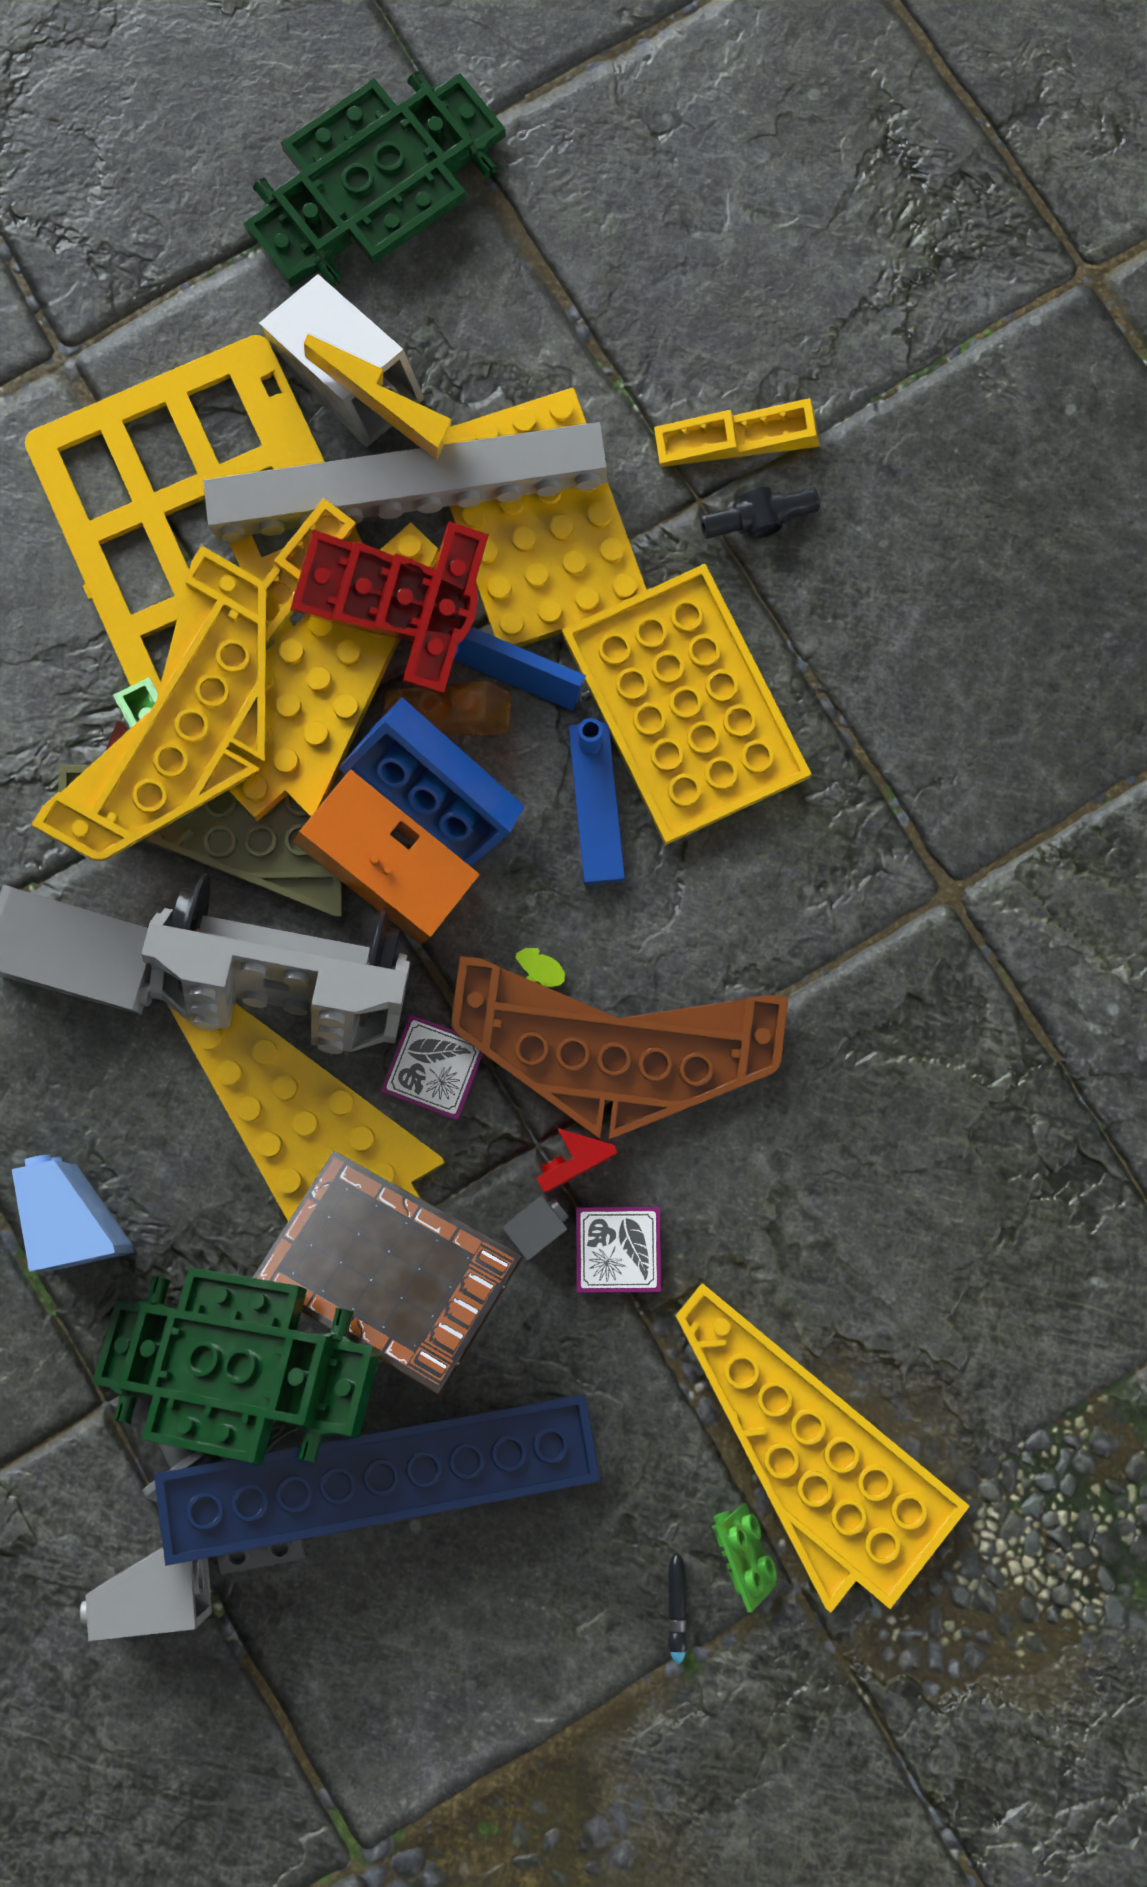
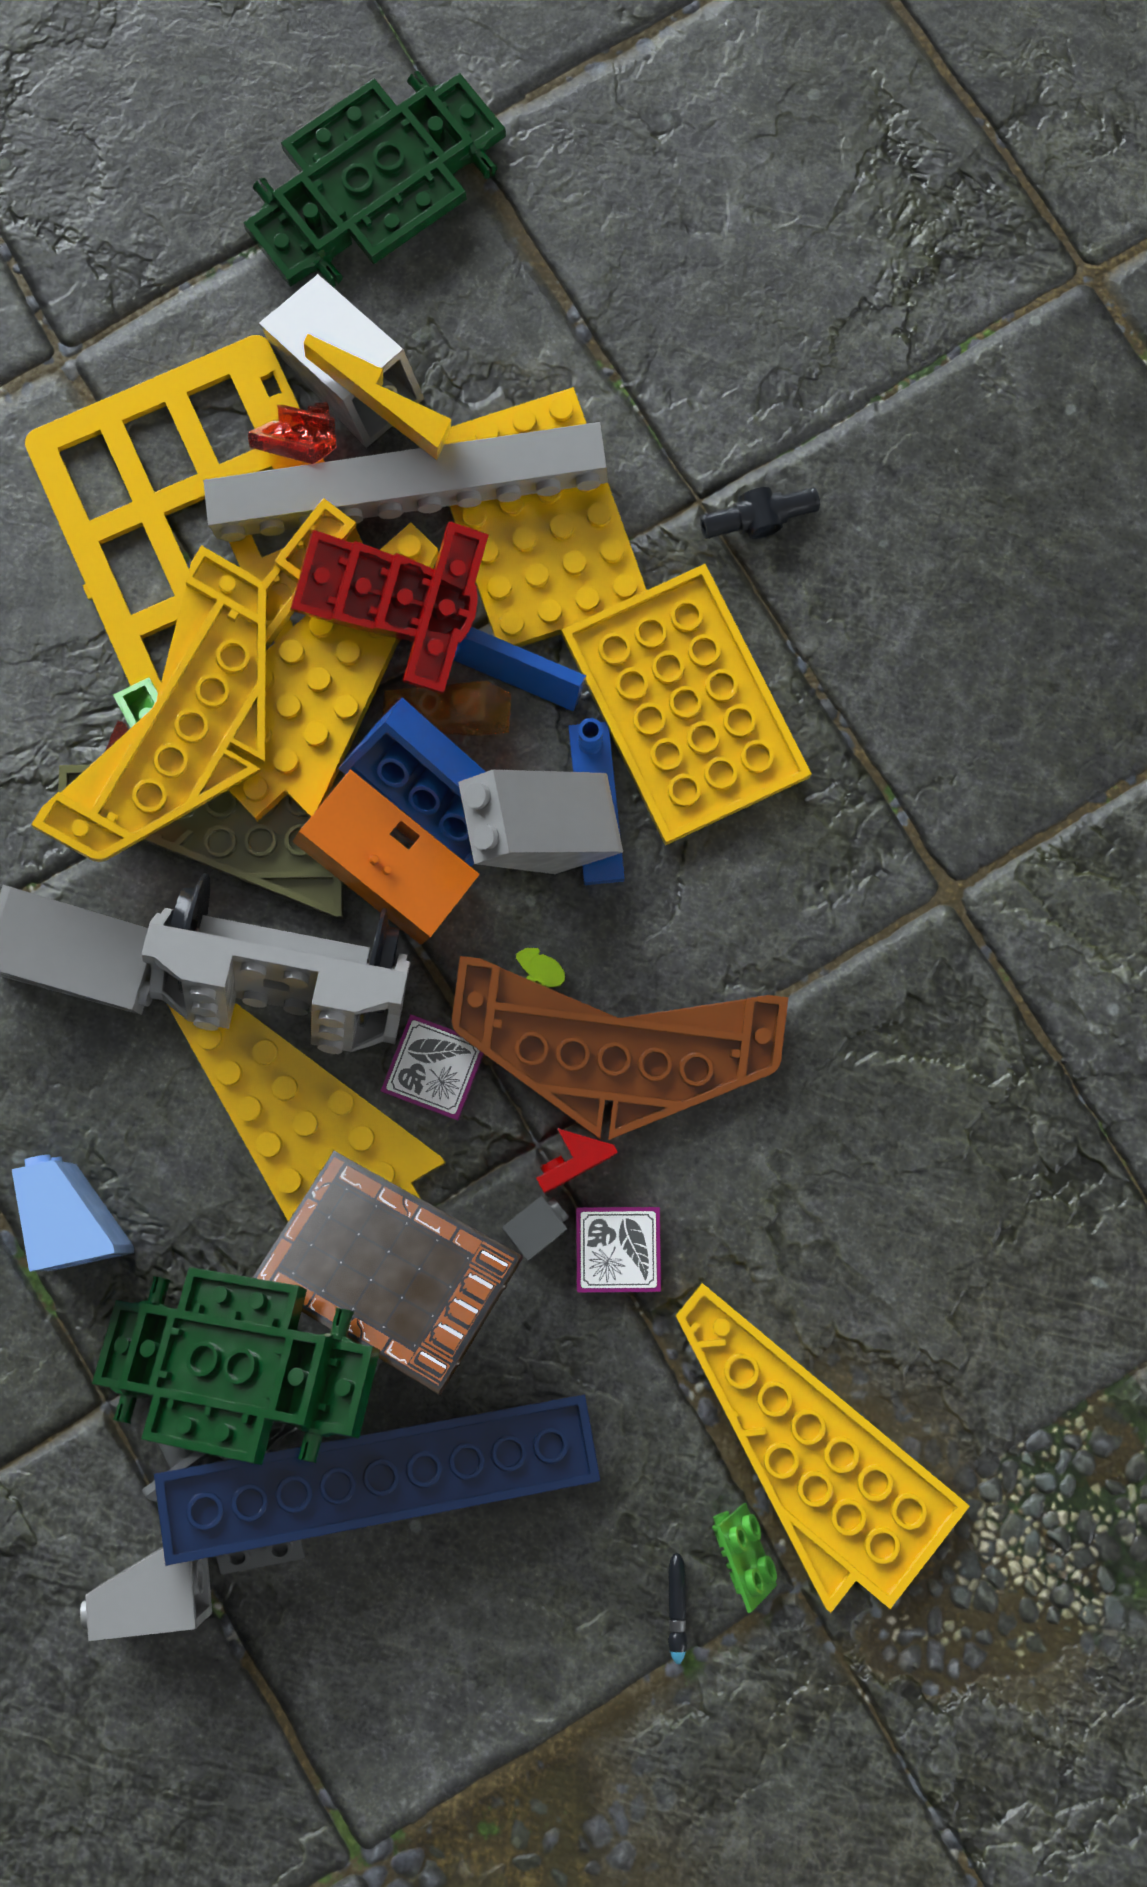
(297, 433): none -> clear red slope
(540, 819): none -> light grey slope
(746, 434): yellow slope -> none

